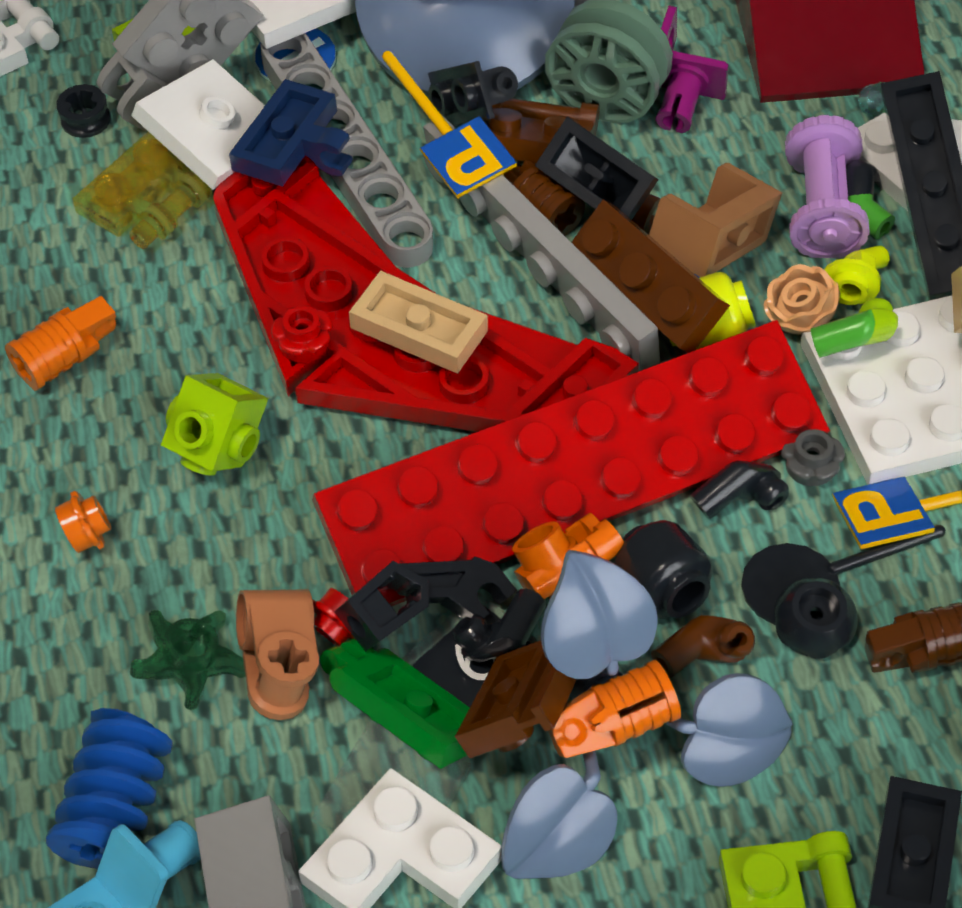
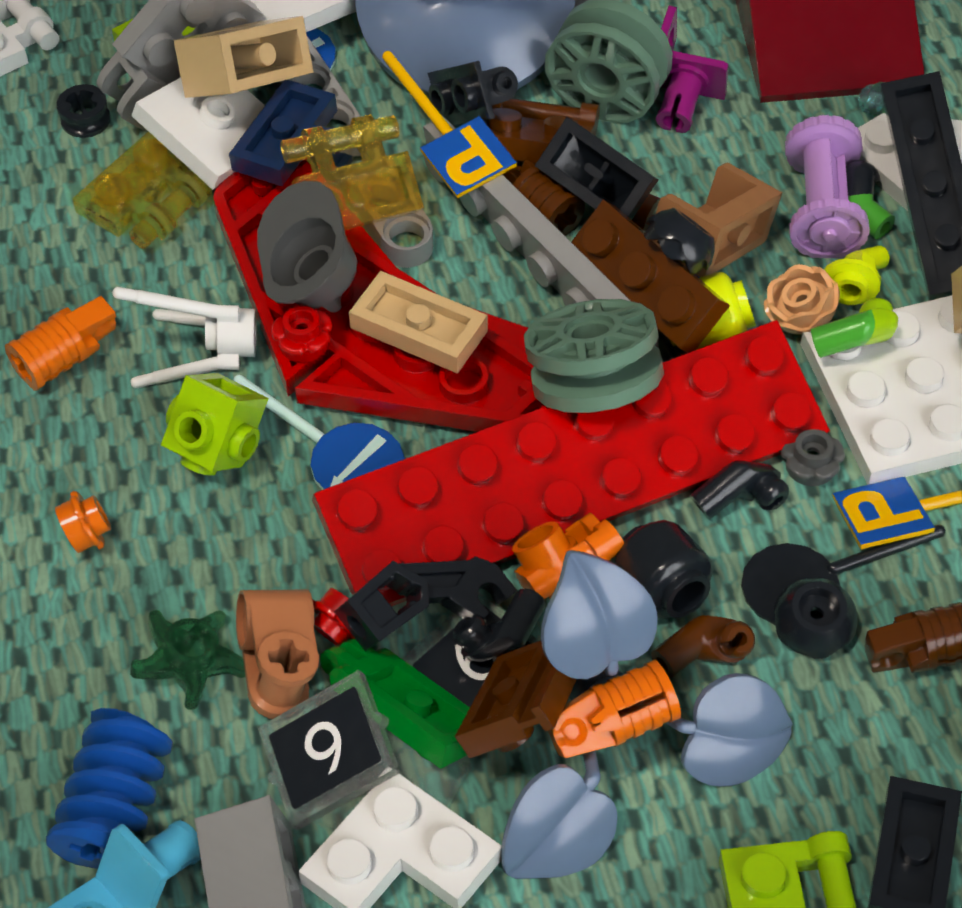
(227, 330): none -> white plant
(243, 57): none -> tan brick
(305, 248): none -> dark grey piece
(328, 750): none -> piece
(343, 451): none -> blue piece
(366, 190): none -> clear yellow plate
(594, 355): none -> sand green wheel
(681, 239): none -> black plate

